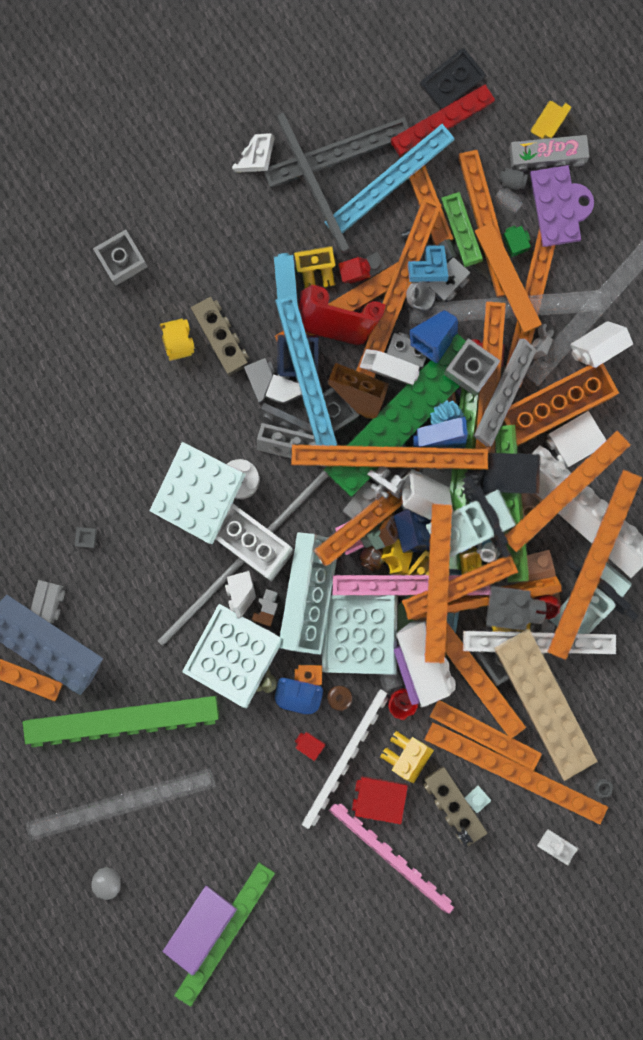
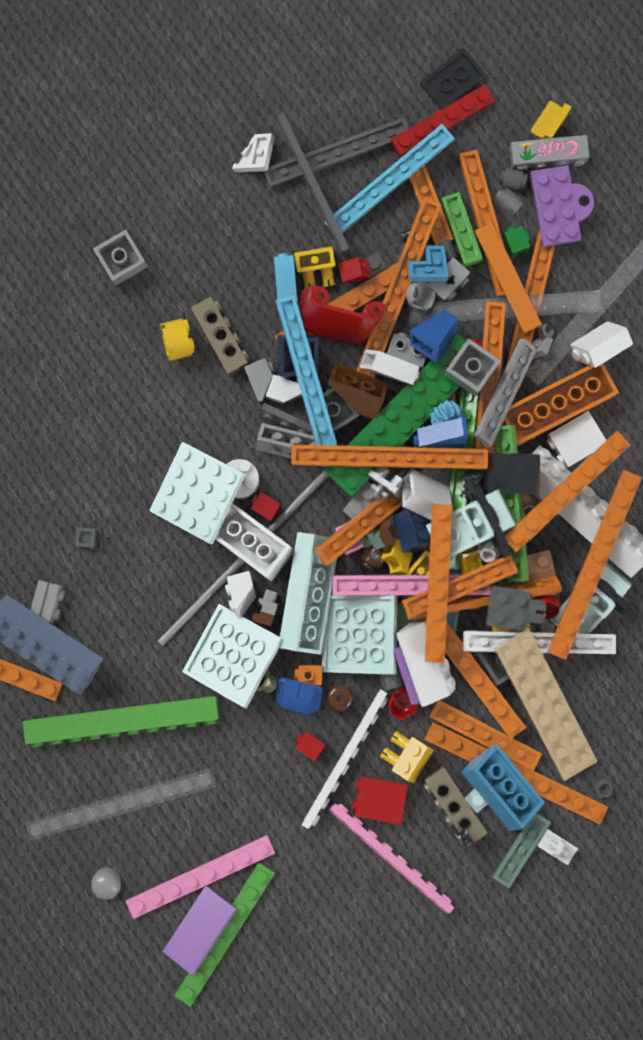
(200, 876): none -> bright pink plate
(265, 506): none -> red brick
(503, 788): none -> dark azure slope
(521, 850): none -> sand green plate

